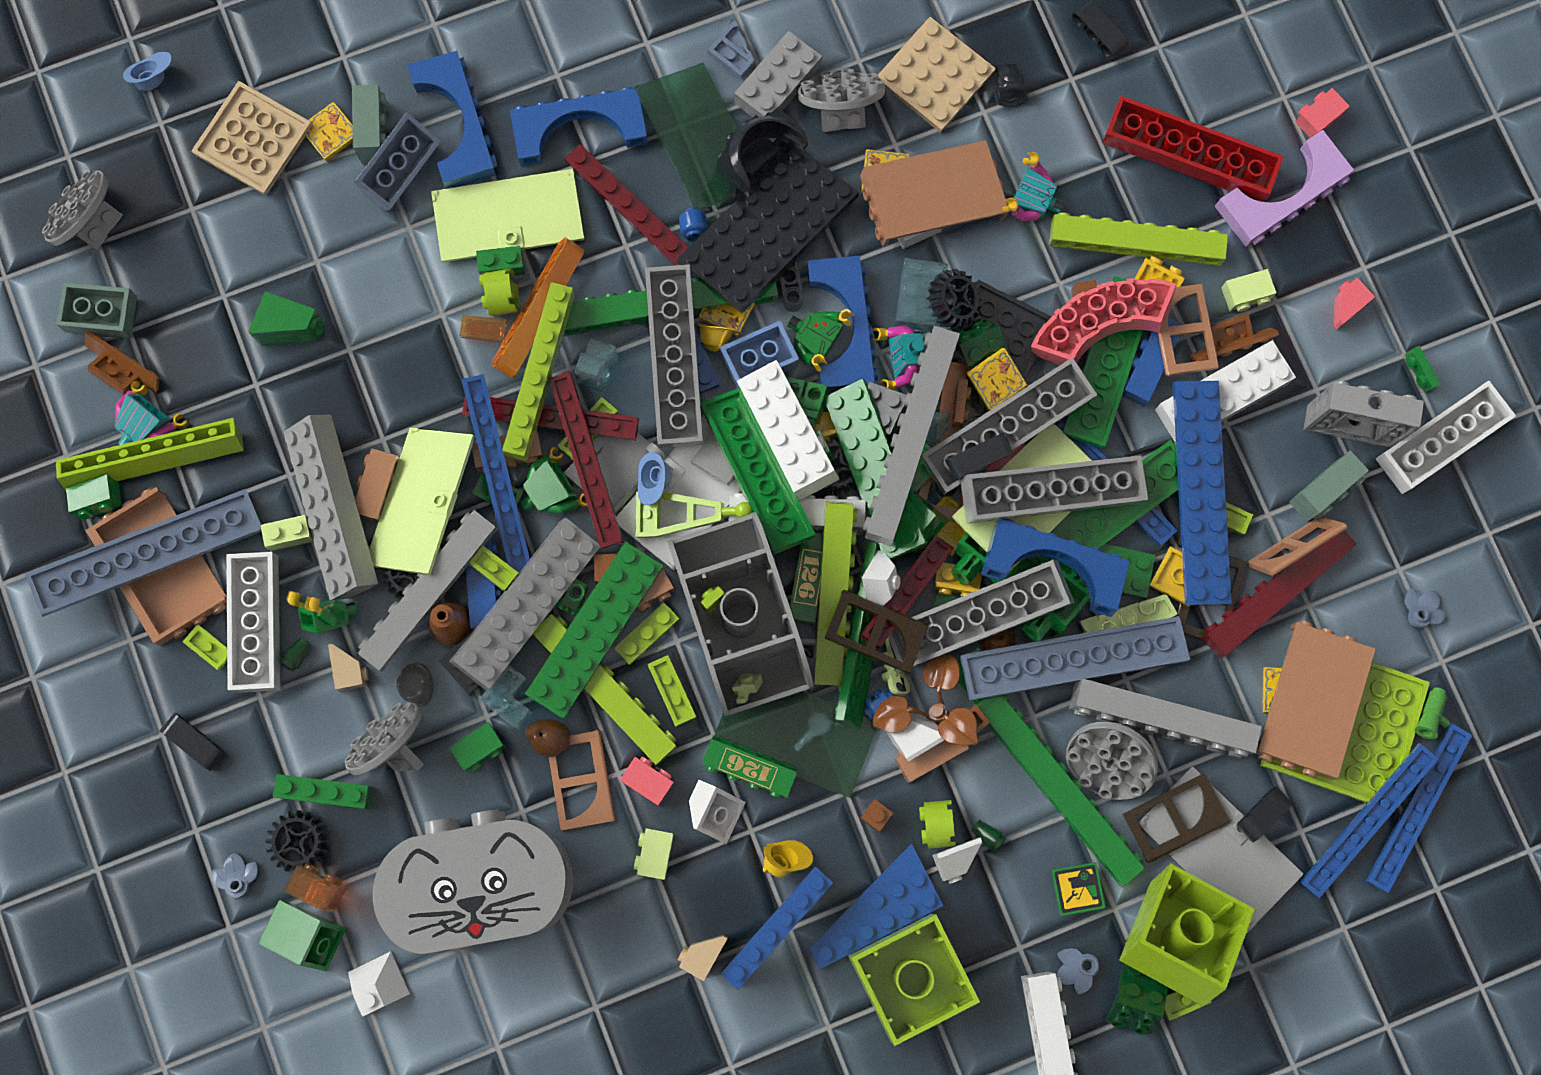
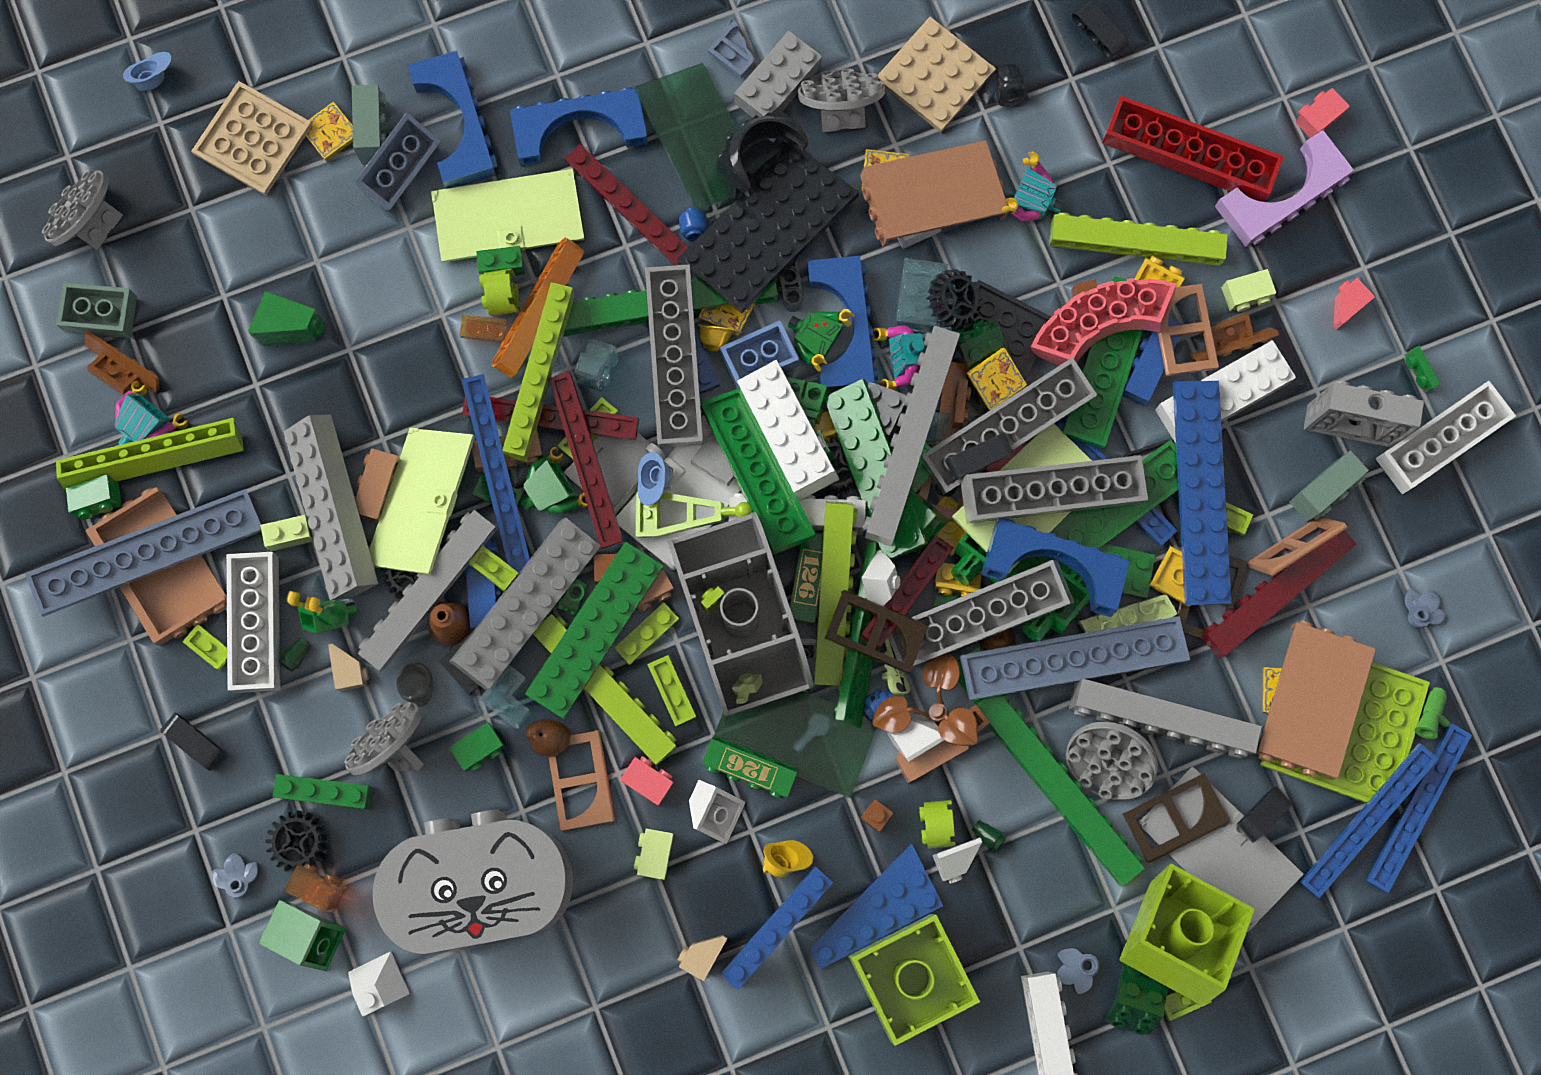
(1078, 889): piece -> none

